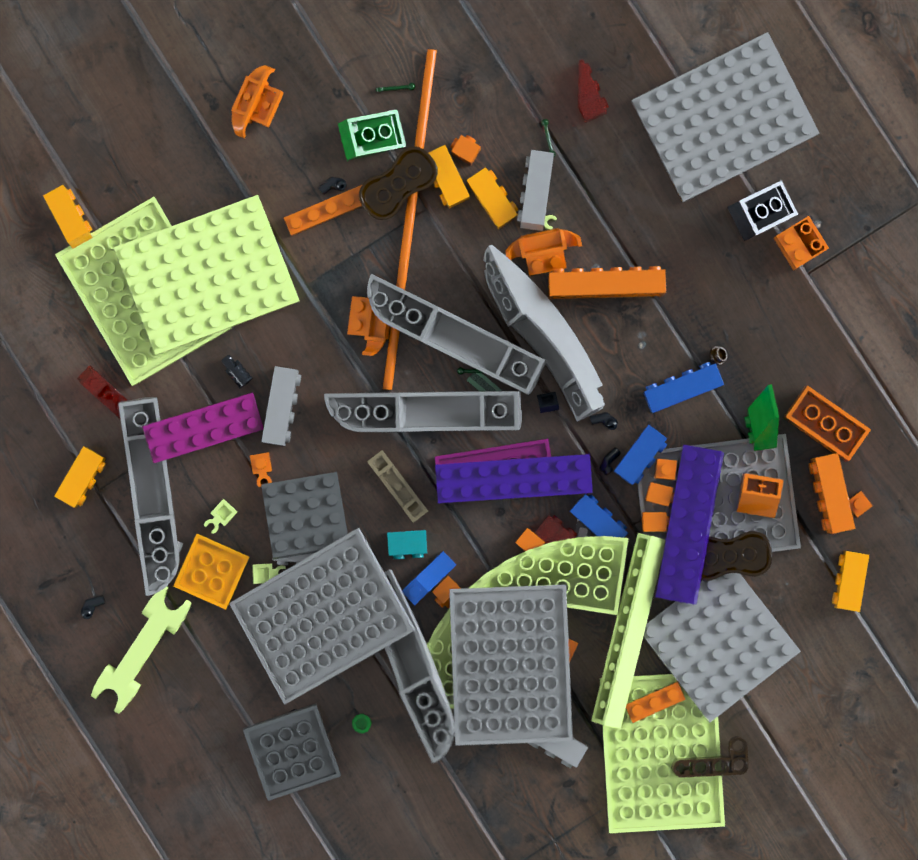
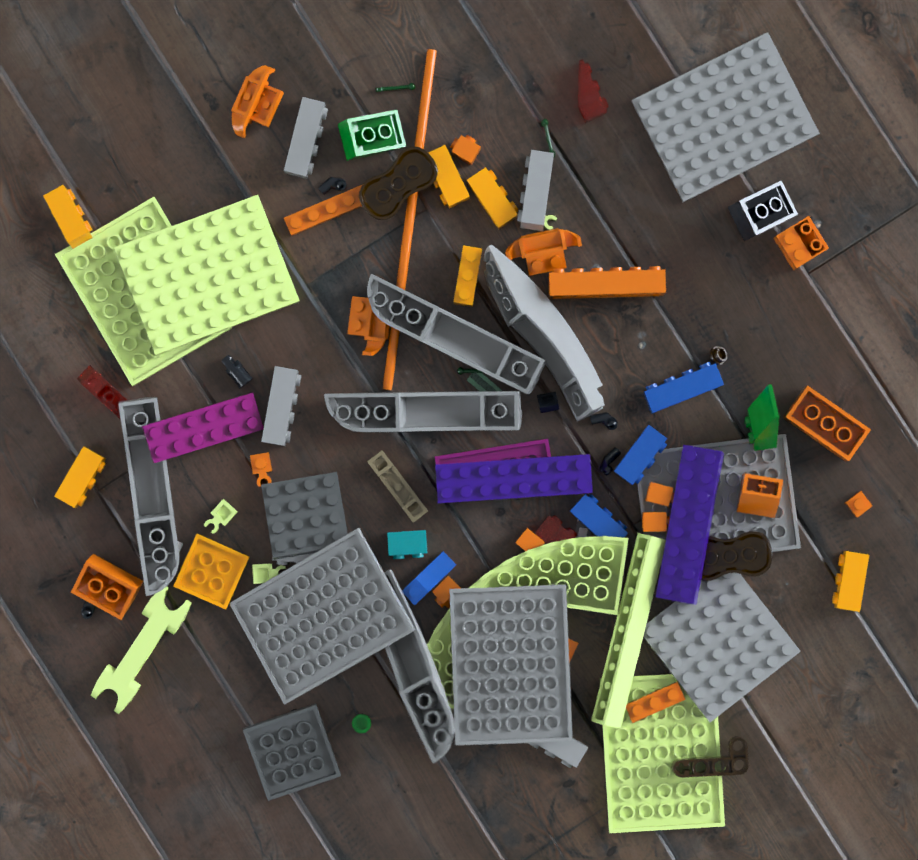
(106, 586): none -> orange slope
(304, 138): none -> light grey brick
(467, 276): none -> light orange brick
(665, 469): orange brick -> none
(832, 494): orange brick -> none

